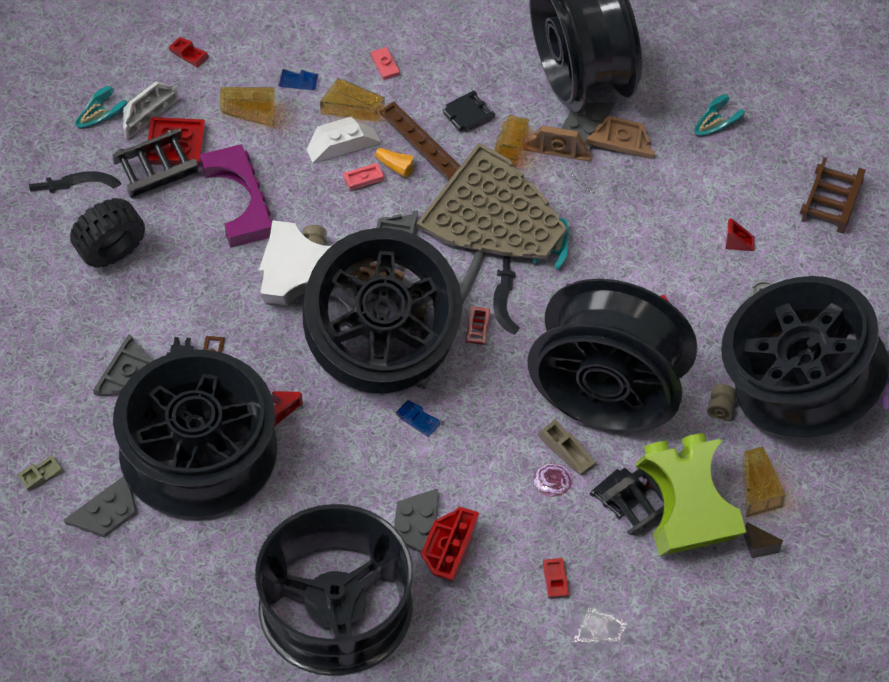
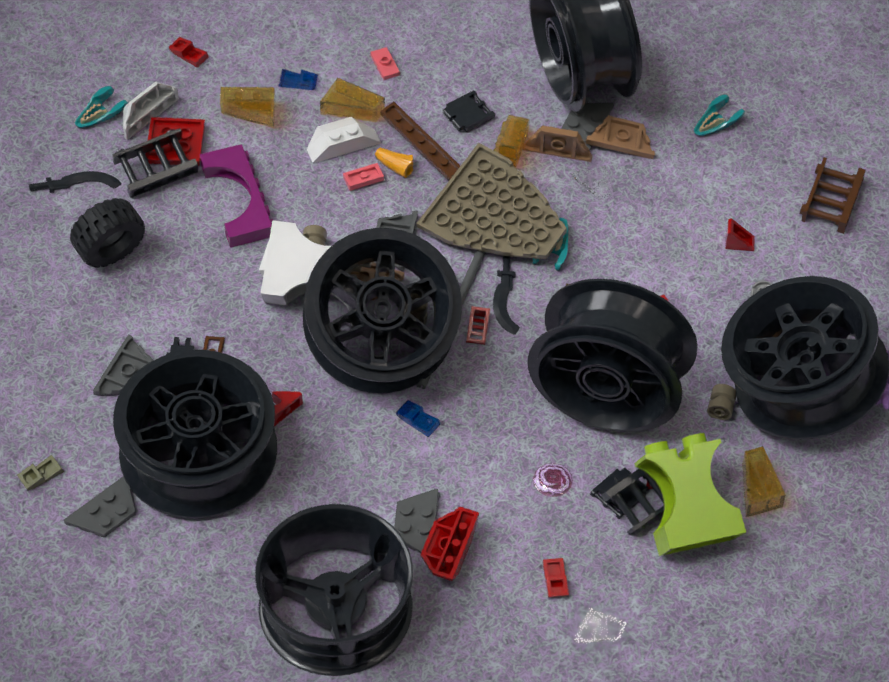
(566, 447): dark tan slope -> none
(761, 542): dark brown slope -> none

